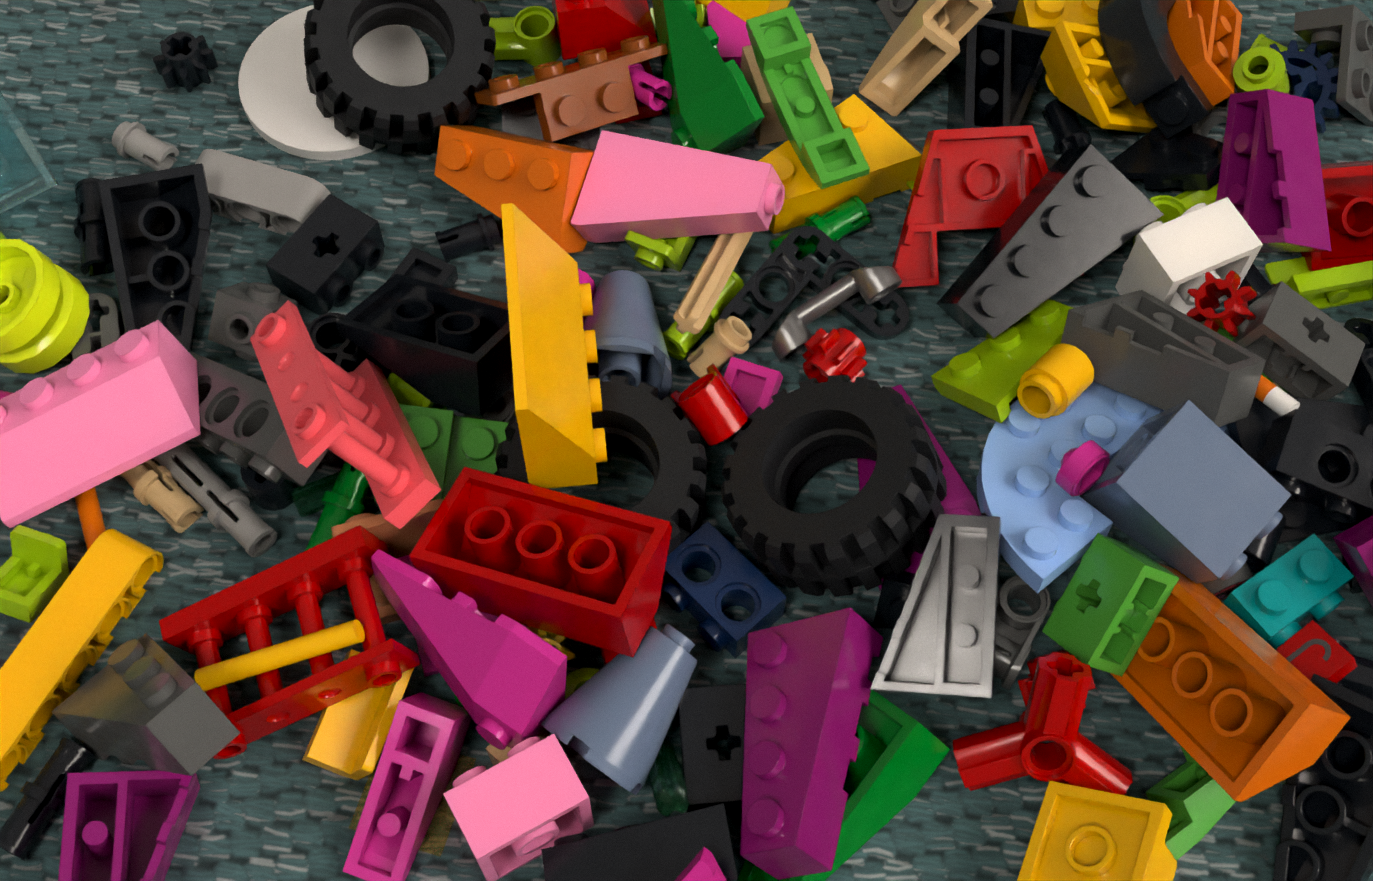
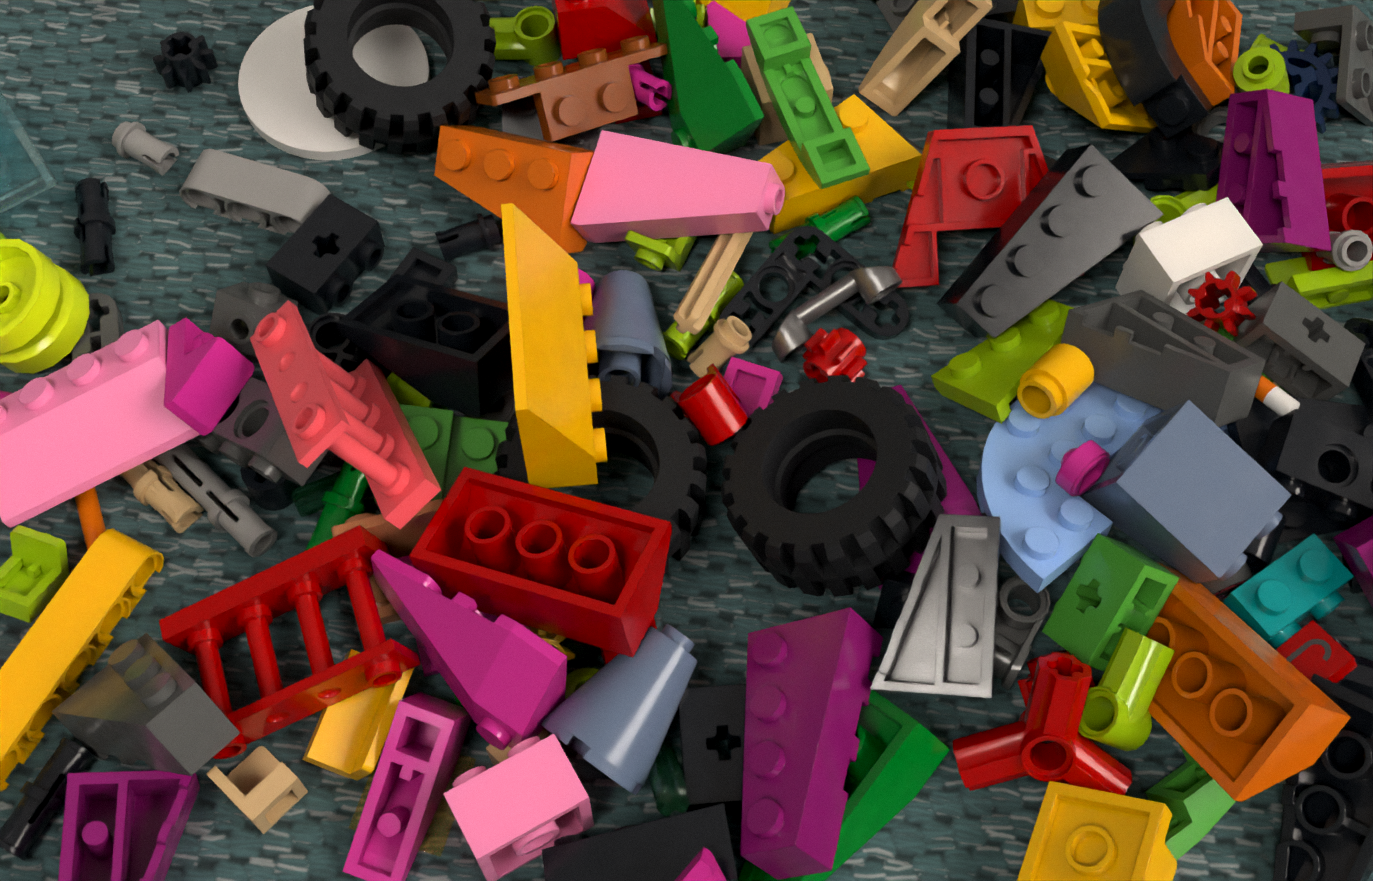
(159, 246): black wedge -> none
(202, 376): none -> dark pink slope
(260, 788): none -> tan panel
(280, 655): yellow bar -> none
(732, 583): dark blue brick -> none
(1065, 127): black axle -> none
(1126, 693): none -> lime piece
(1349, 250): none -> light grey pin

